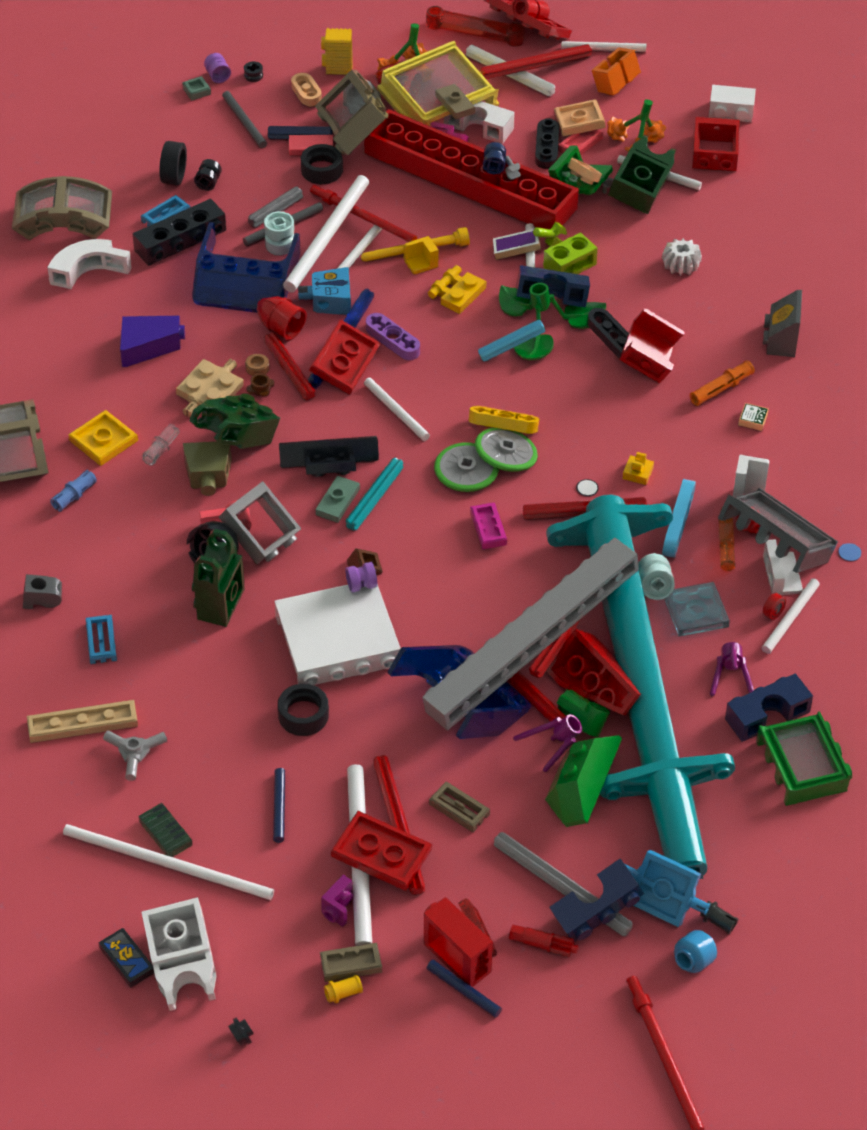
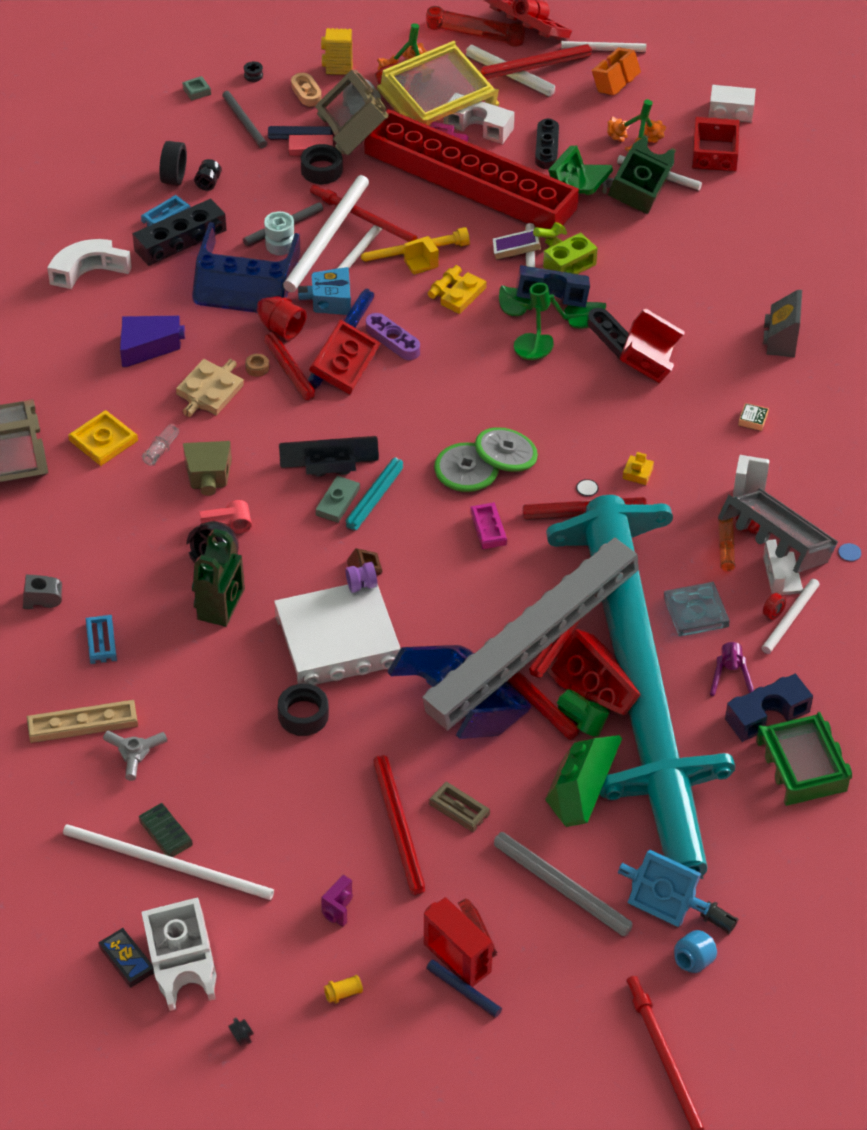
(62, 203): dark tan window -> none
(73, 490): medium blue pin -> none
(217, 67): medium lavender wheel -> none
(237, 420): dark green brick -> none
(260, 385): reddish brown plate -> none
(277, 204): flat silver axle -> none
(277, 513): light grey window -> none
(279, 805): dark blue bar -> none
(351, 961): dark tan plate -> none
(360, 879): white piece -> none
(381, 850): red tile -> none
(396, 409): white bar -> none
(455, 101): dark tan plate -> none
(494, 158): dark blue wheel -> none
(503, 419): yellow beam -> none
(511, 340): medium azure axle -> none
(512, 169): light grey hand -> none
(544, 940): red piece -> none
(564, 730): magenta plant -> none
(579, 117): light nougat tile -> none
(581, 918): dark blue arch -> none
(583, 140): coral tile -> none
(584, 171): light nougat plate -> none
(656, 576): light aqua wheel -> none
(680, 516): medium azure beam -> none
(681, 256): white gear -> none
(729, 379): orange pin -> none

